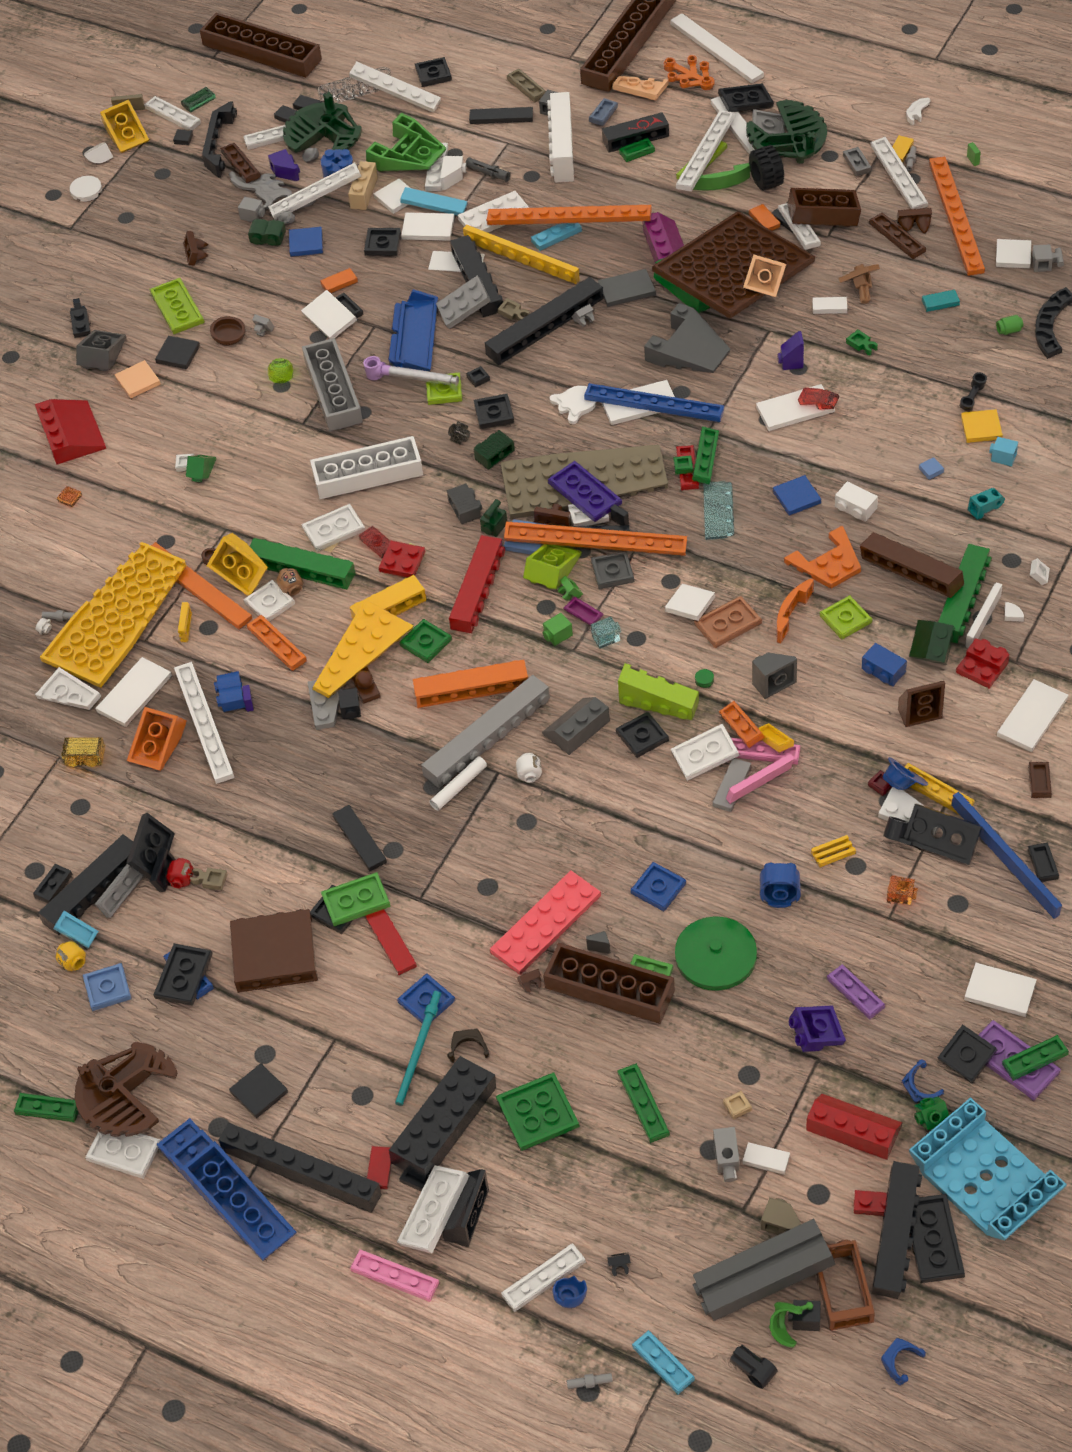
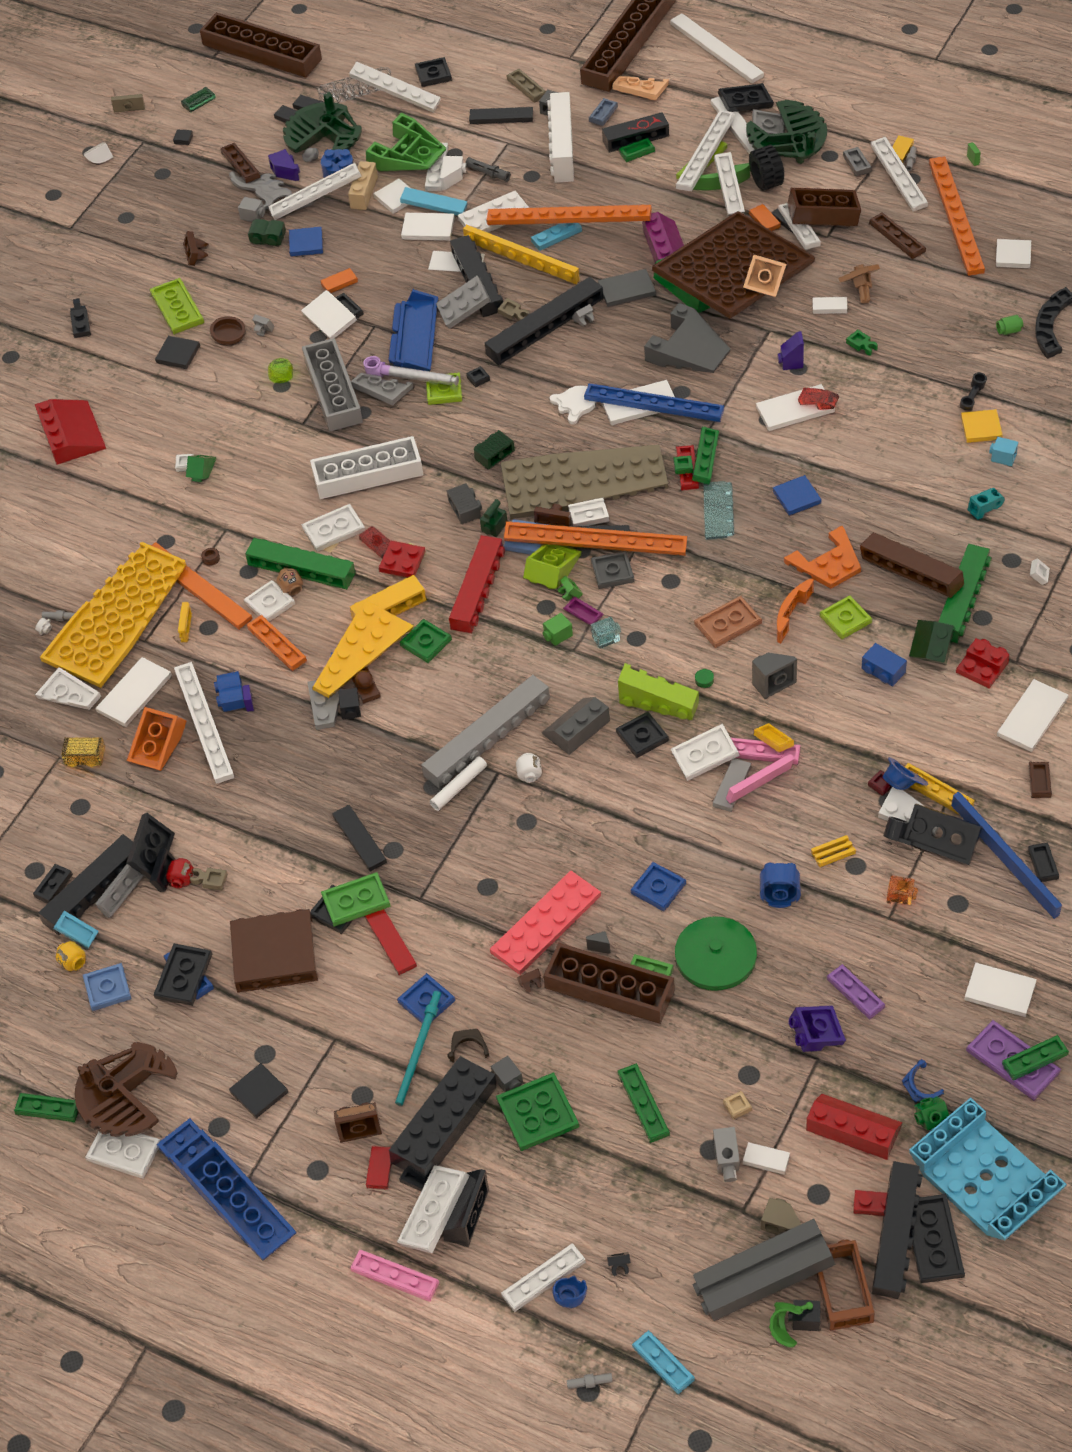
(69, 496): clear orange tile -> none
(85, 188): white tile -> none
(99, 350): dark grey slope -> none
(124, 126): yellow slope -> none
(137, 379): light nougat tile -> none
(172, 113): white tile -> none
(222, 115): black slope -> none
(237, 564): yellow slope -> none
(264, 137): white tile -> none
(287, 217): light grey piece -> none
(300, 1167): black brick -> none
(357, 1122): none -> reddish brown slope
(381, 389): none -> light grey wing
(382, 241): black plate -> none
(459, 433): clear smoke gear -> none
(469, 683): orange brick -> none
(493, 411): black plate -> none
(507, 1074): none -> dark grey brick
(584, 491): dark purple tile -> none
(619, 515): black tile -> none
(690, 602): white tile -> none
(705, 81): orange plant -> none
(729, 183): none -> white plate
(741, 724): orange tile -> none
(758, 1370): black piece -> none
(856, 501): white brick -> none
(888, 1358): blue helmet -> none
(915, 108): white piece -> none
(921, 216): reddish brown tile -> none
(922, 704): reddish brown slope -> none
(931, 468): medium blue tile -> none
(940, 300): teal tile -> none
(967, 1053): black tile -> none
(984, 614): white tile -> none
(1013, 613): white tile -> none
(1043, 258): light grey brick -> none

